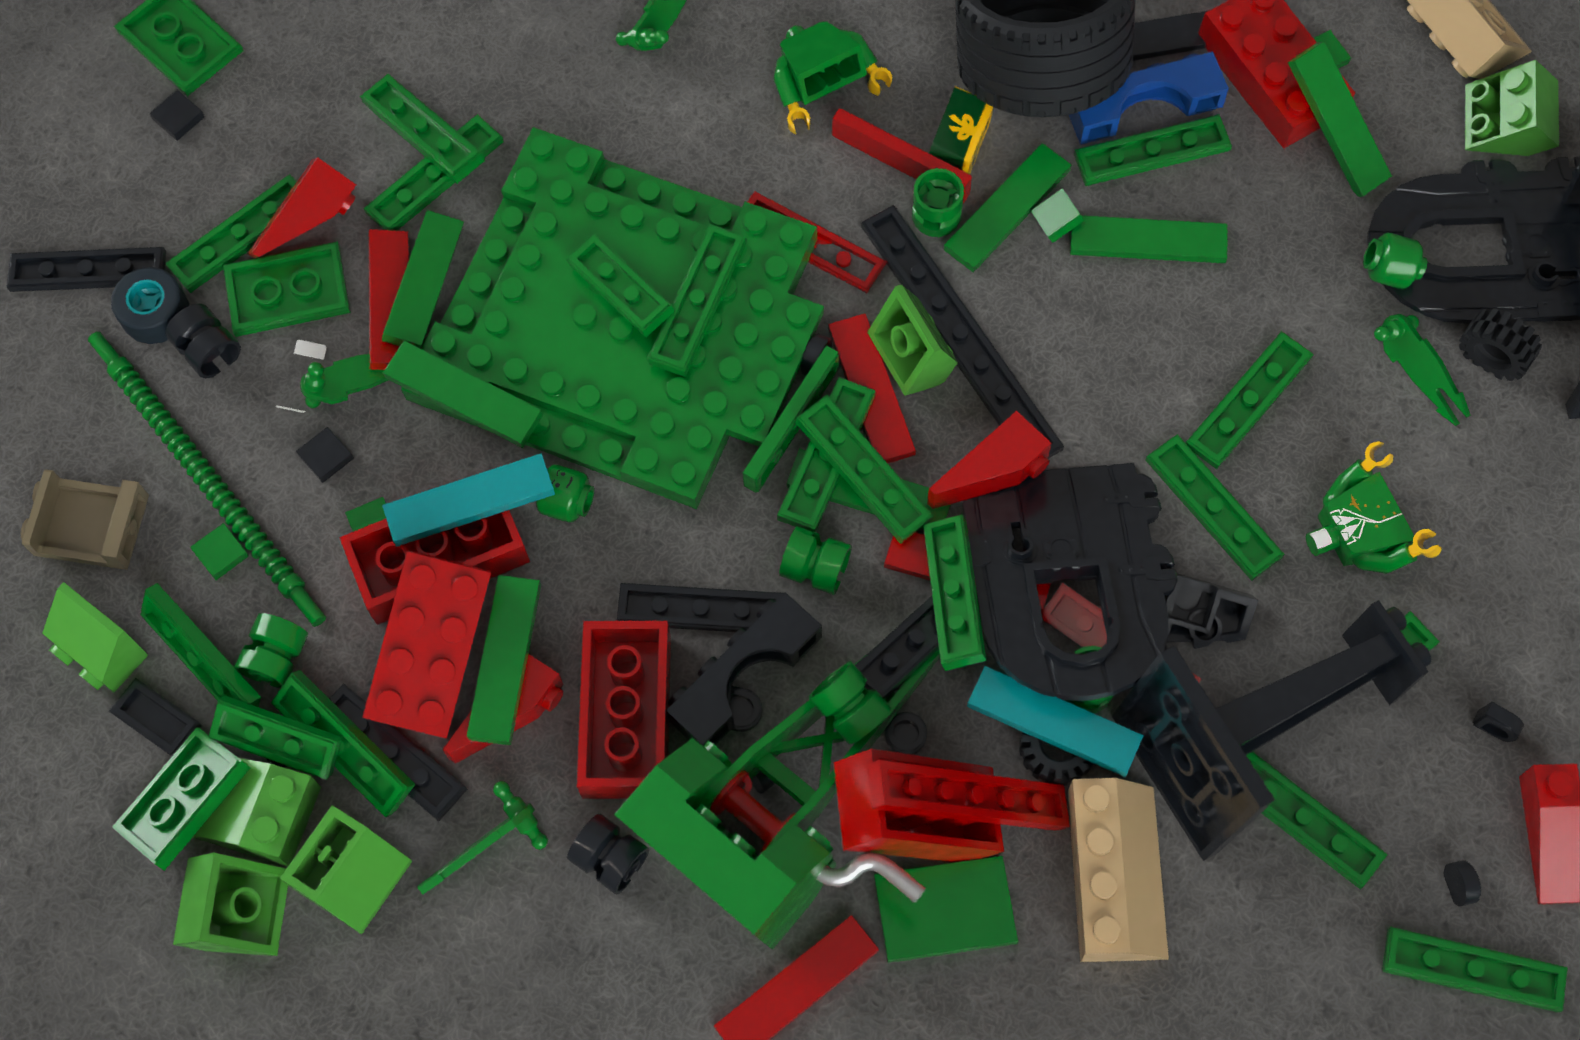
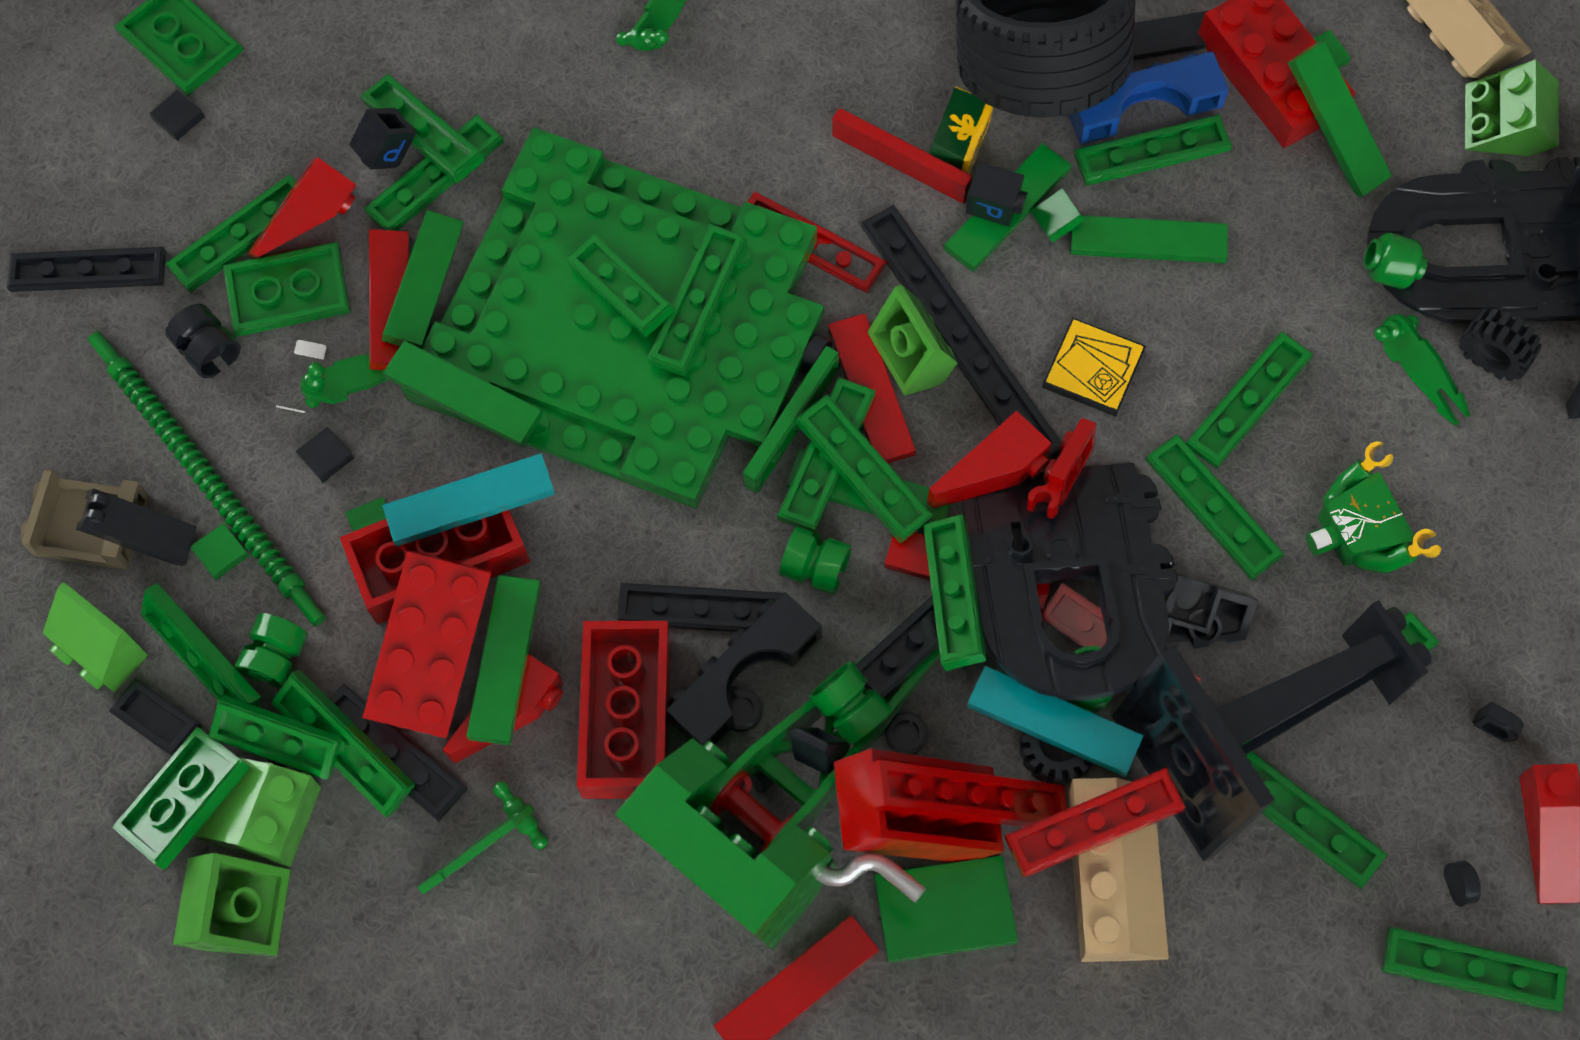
(136, 527): none -> black hinge
(146, 303): black wheel -> none
(346, 869): bright green slope -> none
(382, 138): none -> black brick
(572, 495): green head -> none
(607, 853): black wheel -> none
(817, 748): none -> black slope
(820, 62): green torso -> none
(937, 202): green wheel -> none
(996, 194): none -> black brick
(1064, 471): none -> red plate
(1094, 366): none -> yellow tile
(1094, 822): none -> red tile

